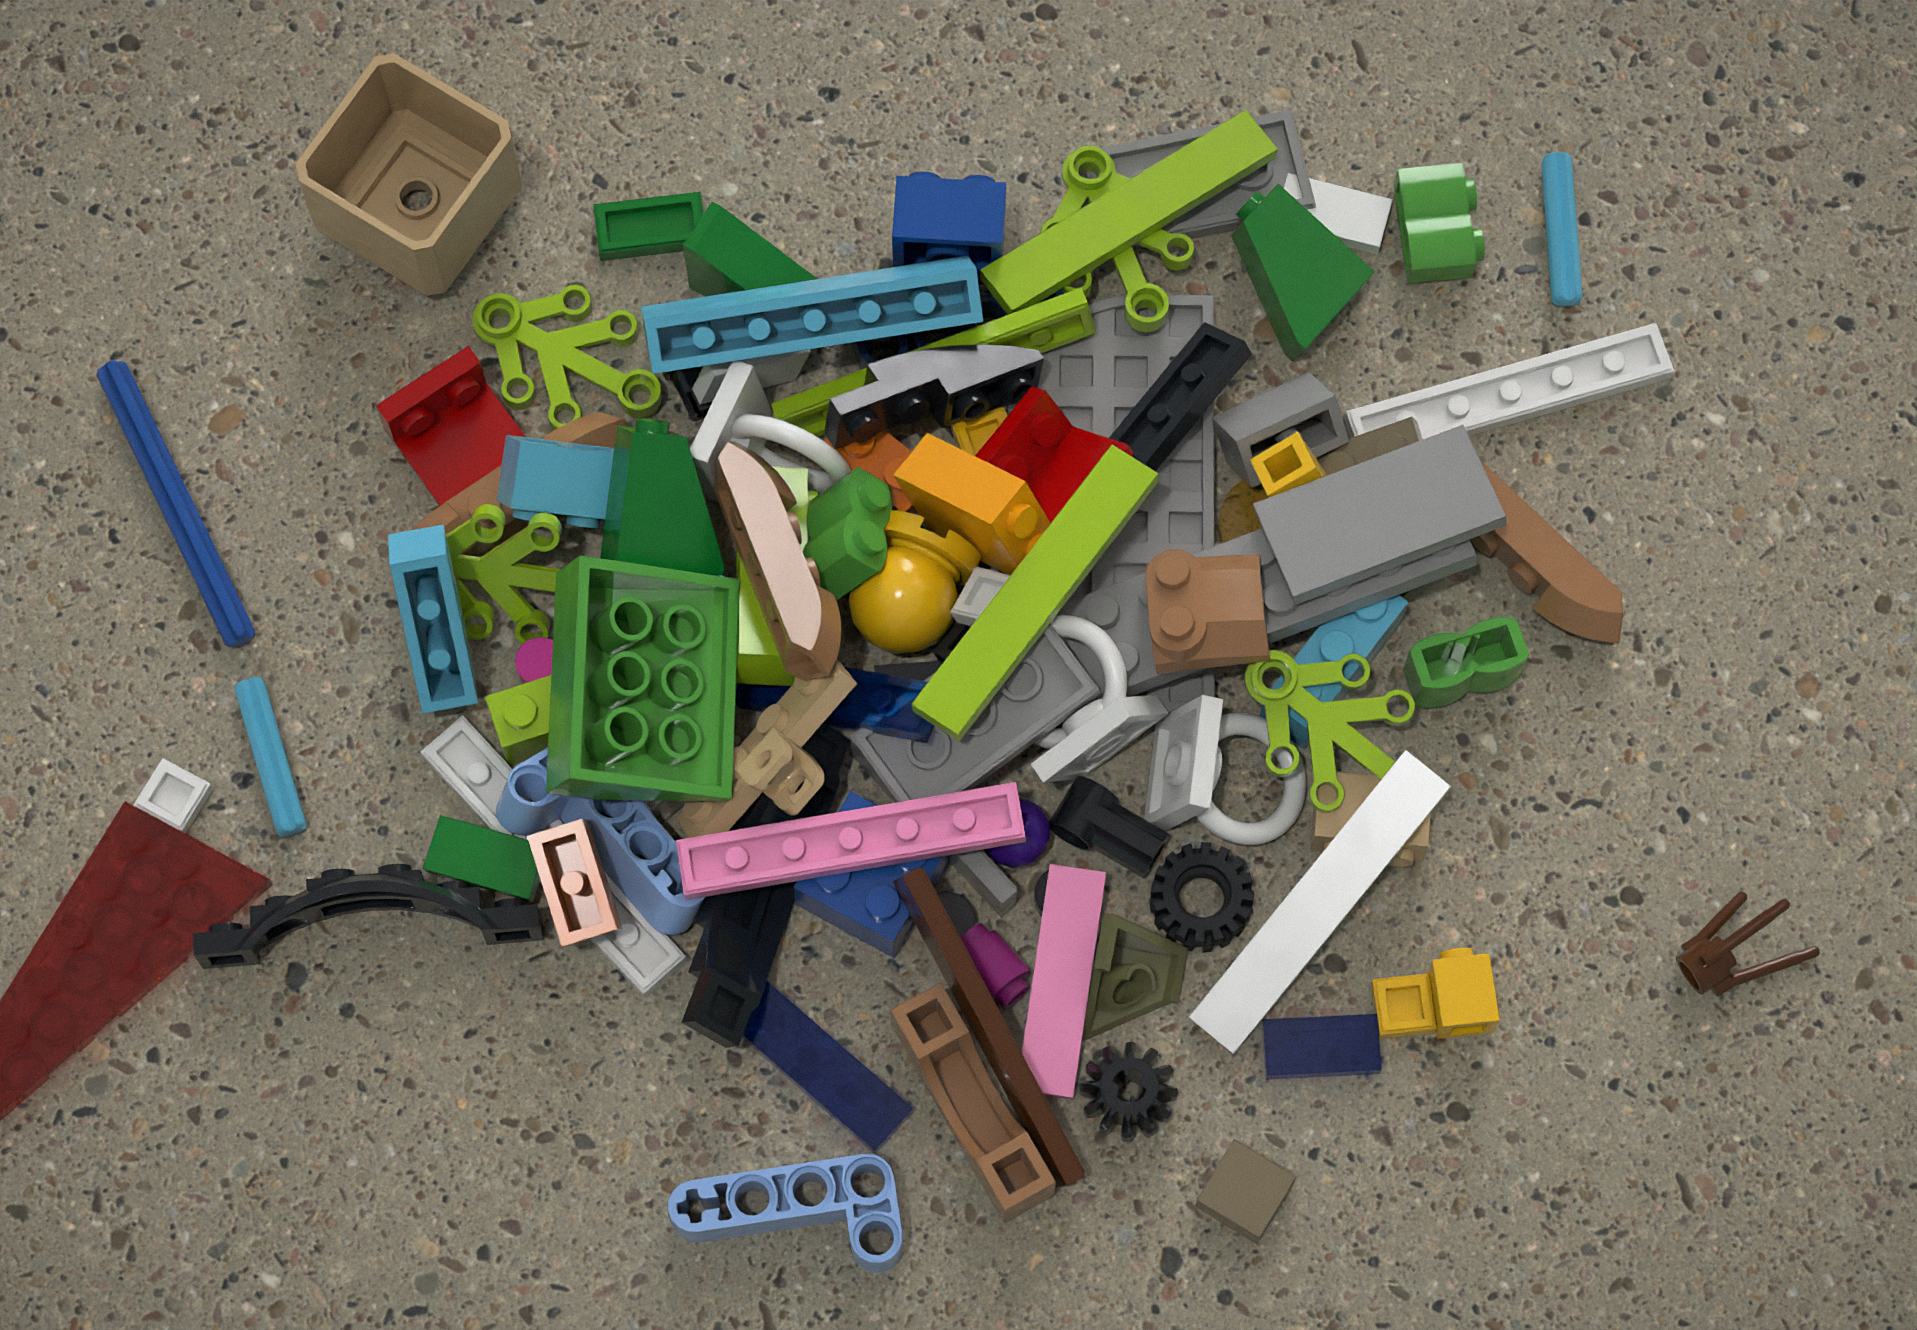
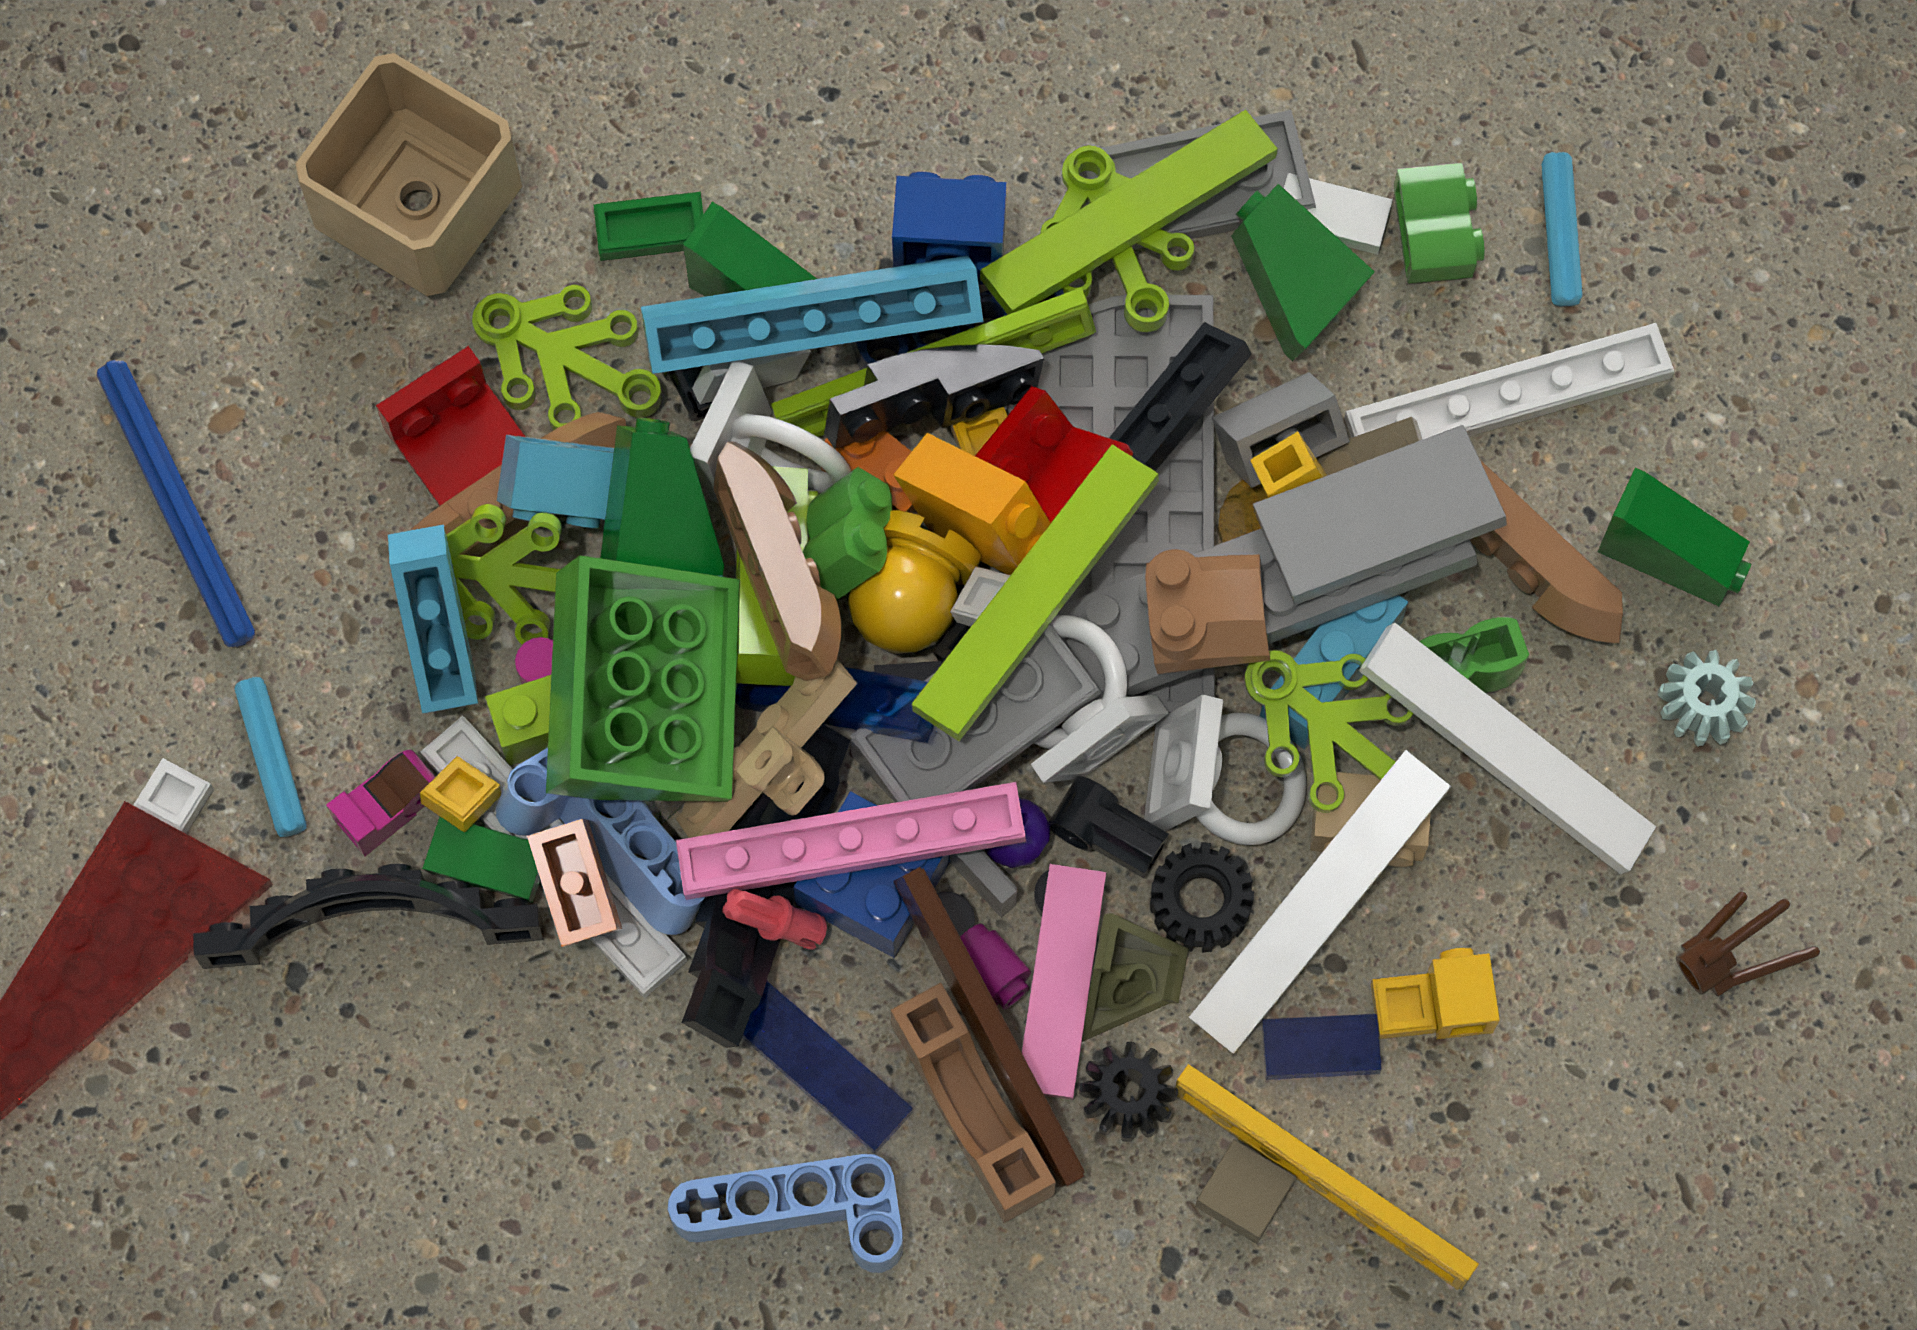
(382, 801): none -> dark pink leg
(460, 794): none -> yellow tile
(776, 918): none -> coral axle
(1325, 1178): none -> yellow tile
(1507, 748): none -> white tile
(1675, 541): none -> green slope
(1691, 682): none -> light aqua gear

